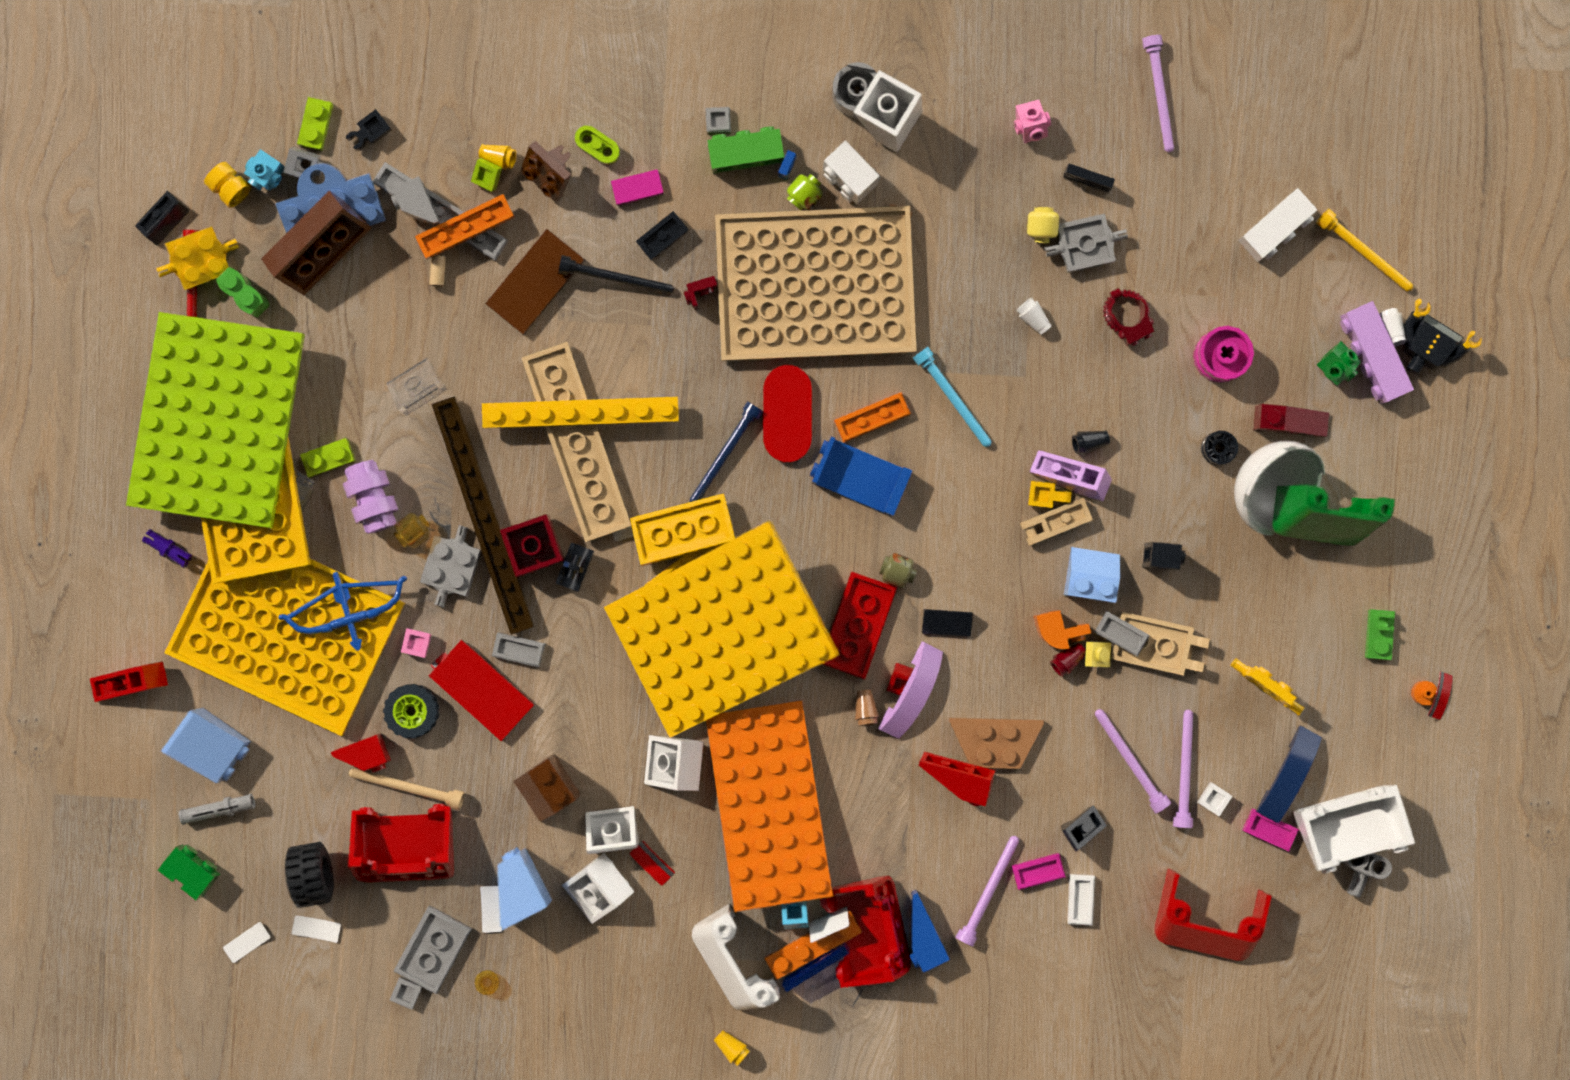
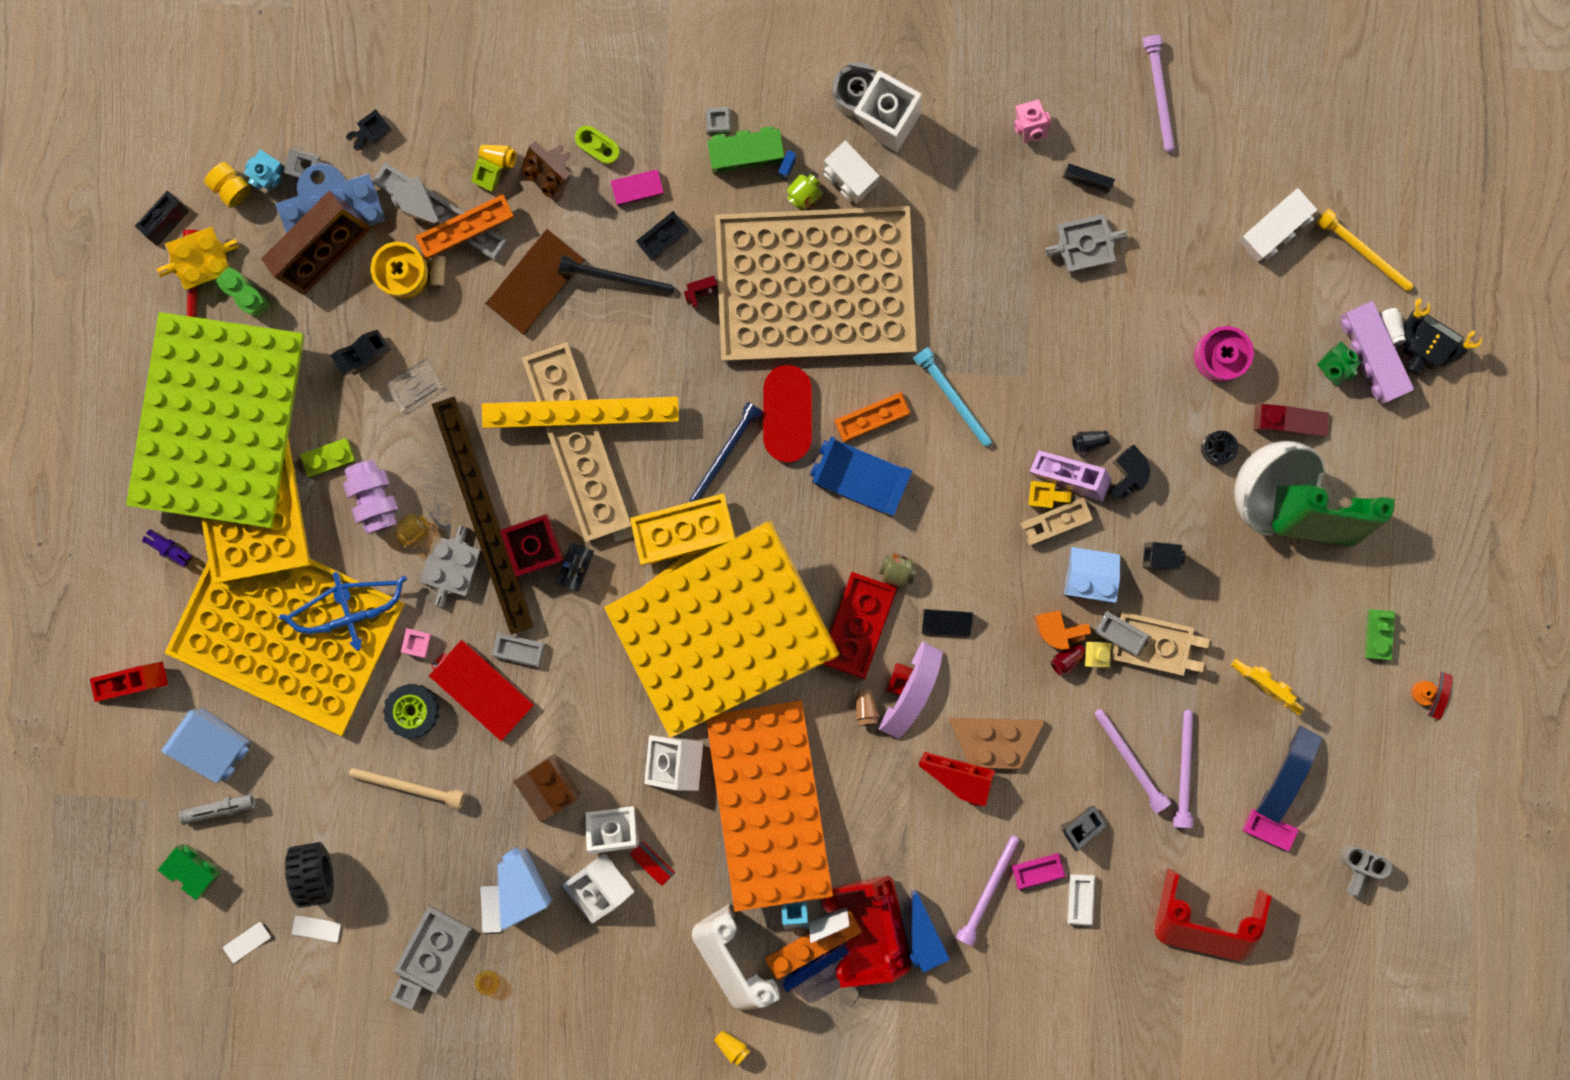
(315, 124): lime plate -> none
(361, 354): none -> black brick
(365, 754): red slope -> none
(387, 263): none -> yellow wheel
(401, 846): red windscreen -> none
(1034, 316): white cone -> none
(1043, 224): light yellow head -> none
(1134, 468): none -> black brick
(1141, 329): dark red piece -> none
(1214, 799): white plate -> none
(1354, 826): white windscreen -> none

